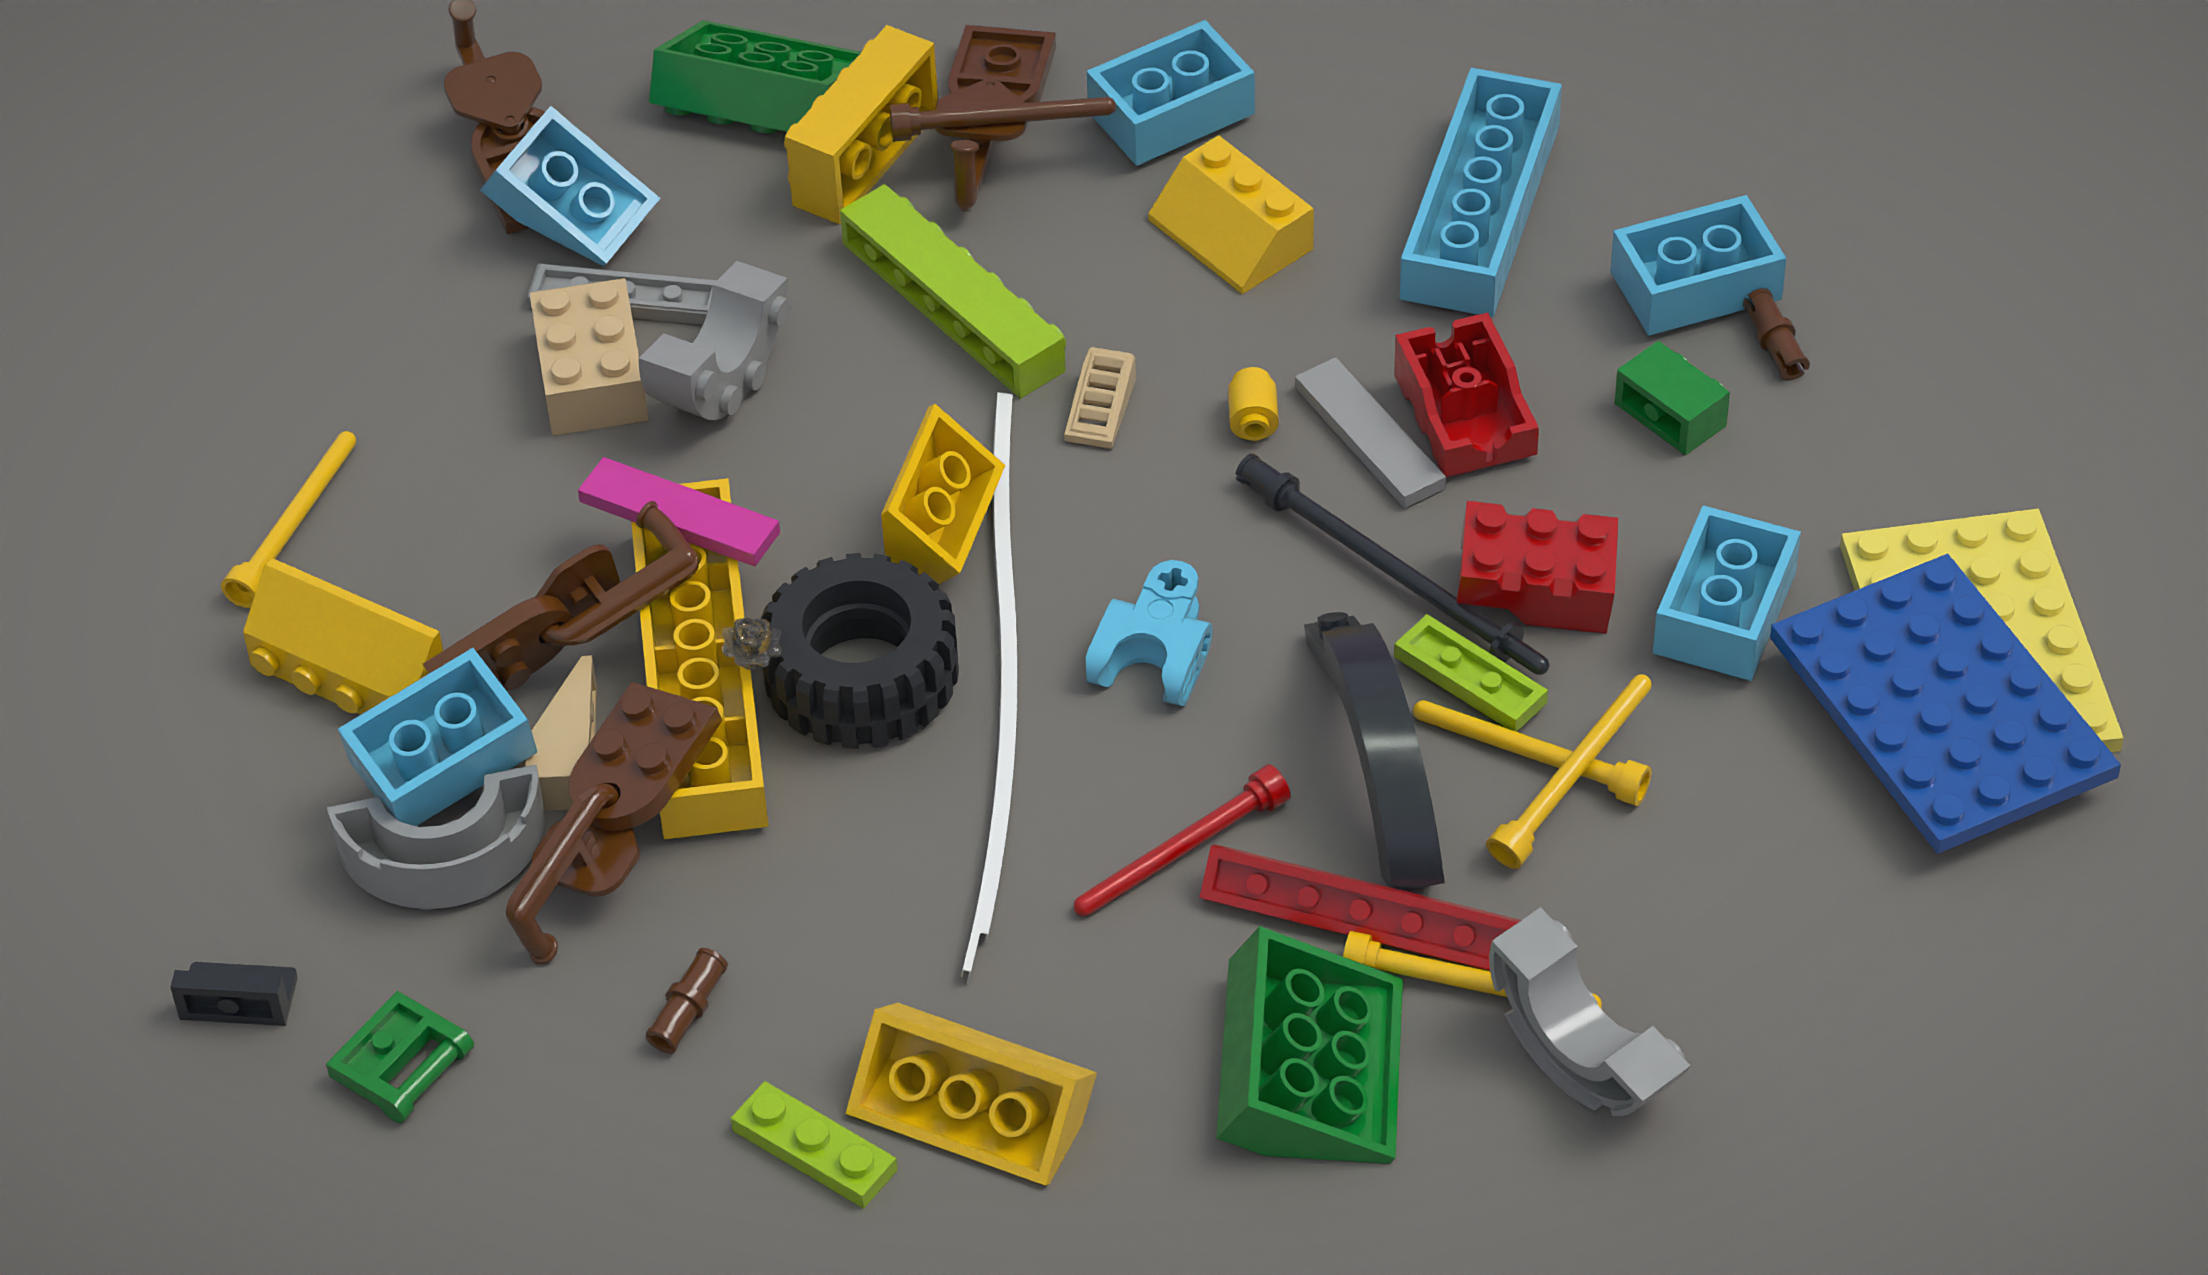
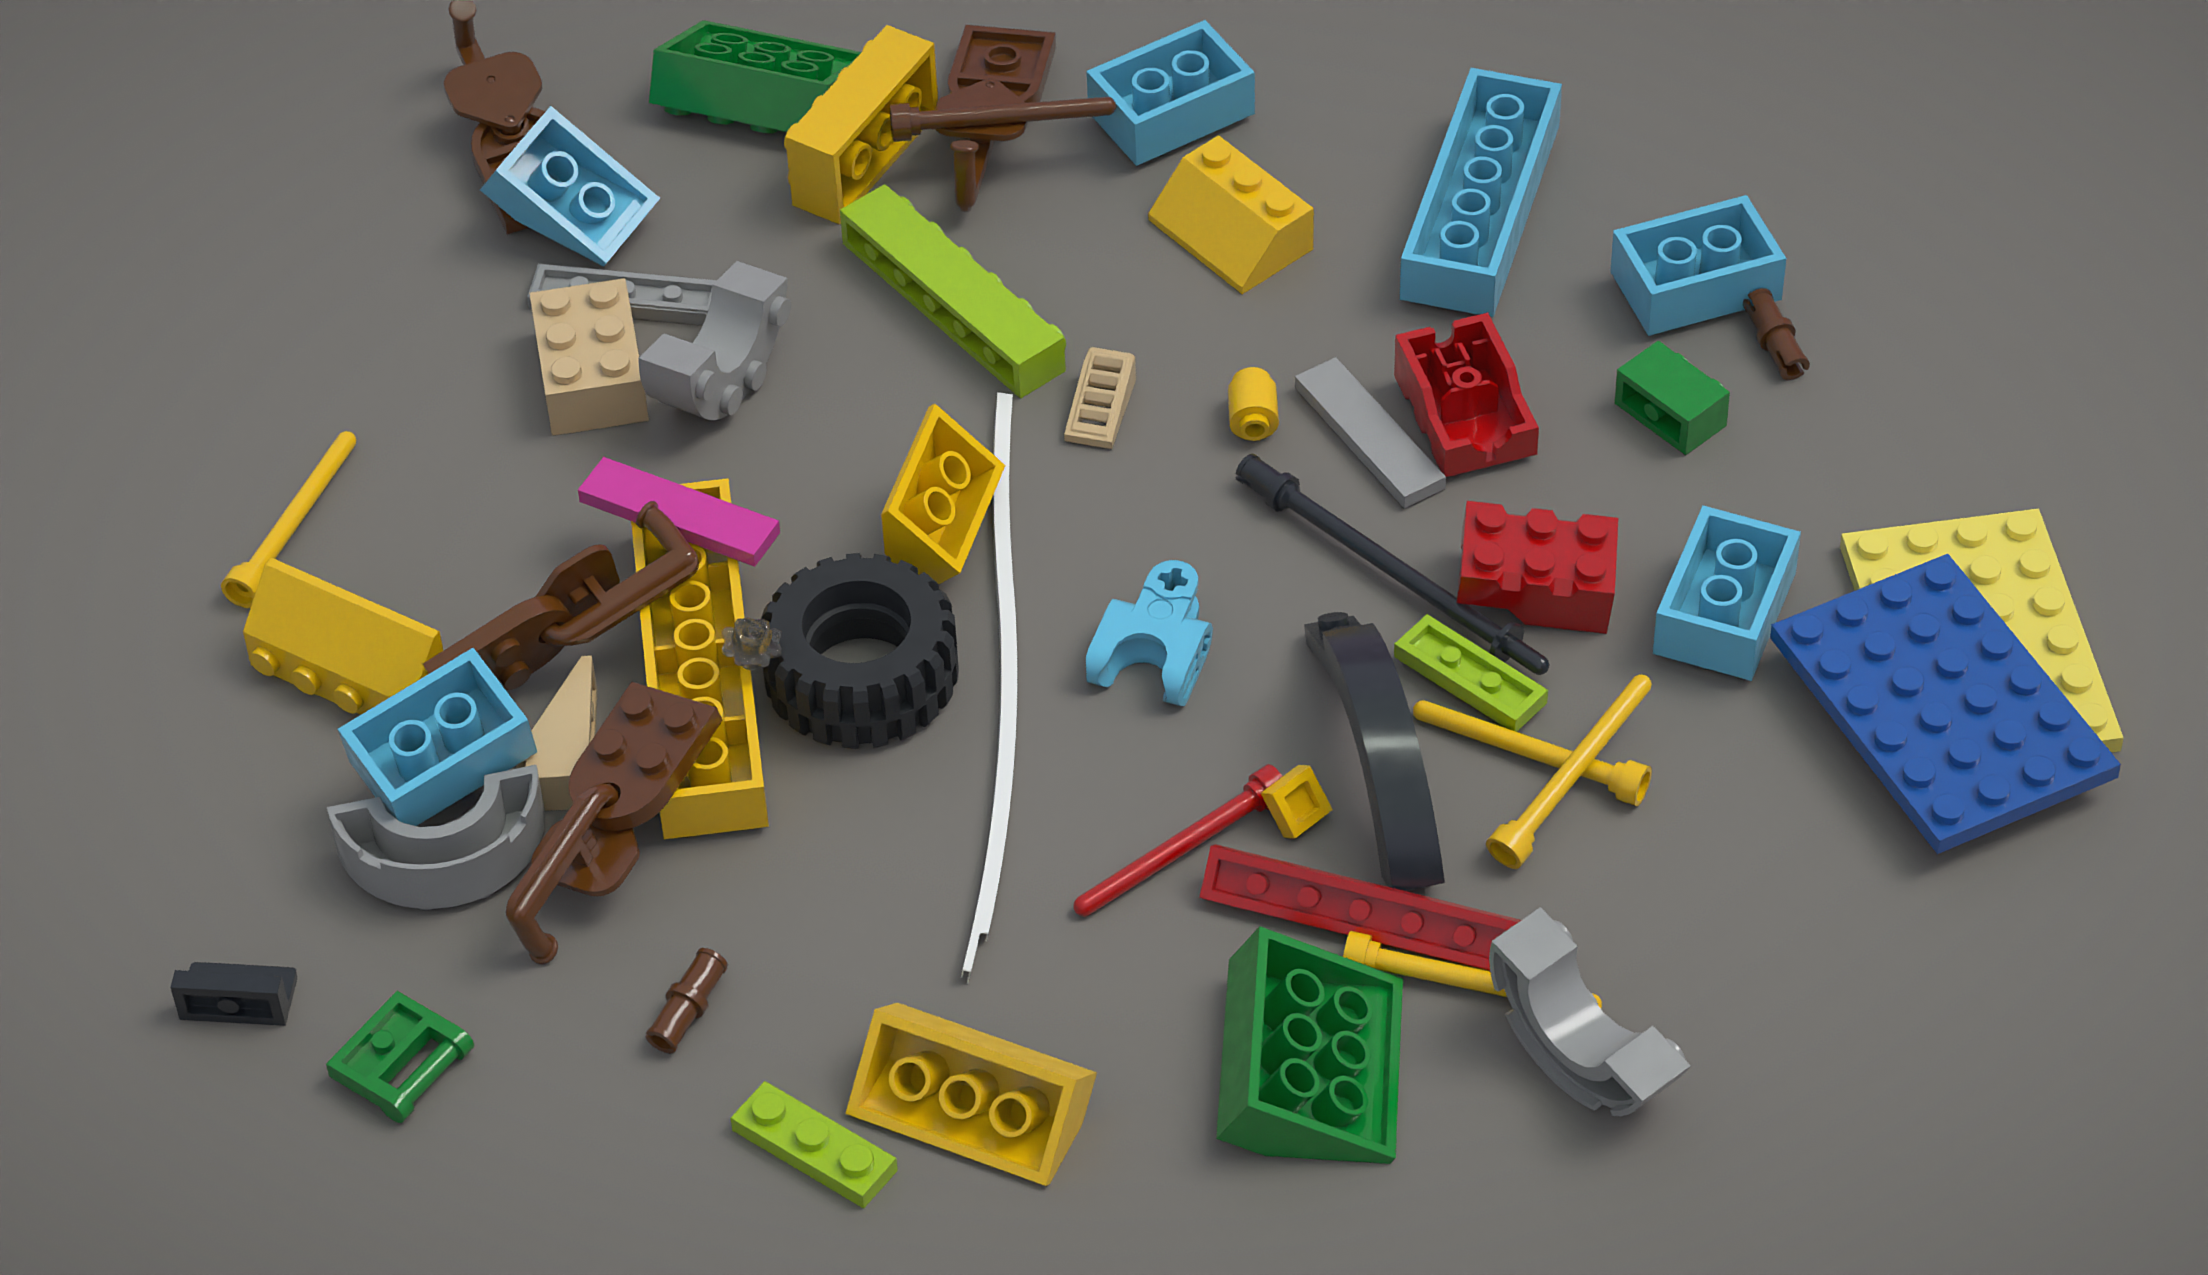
(1296, 801): none -> yellow tile

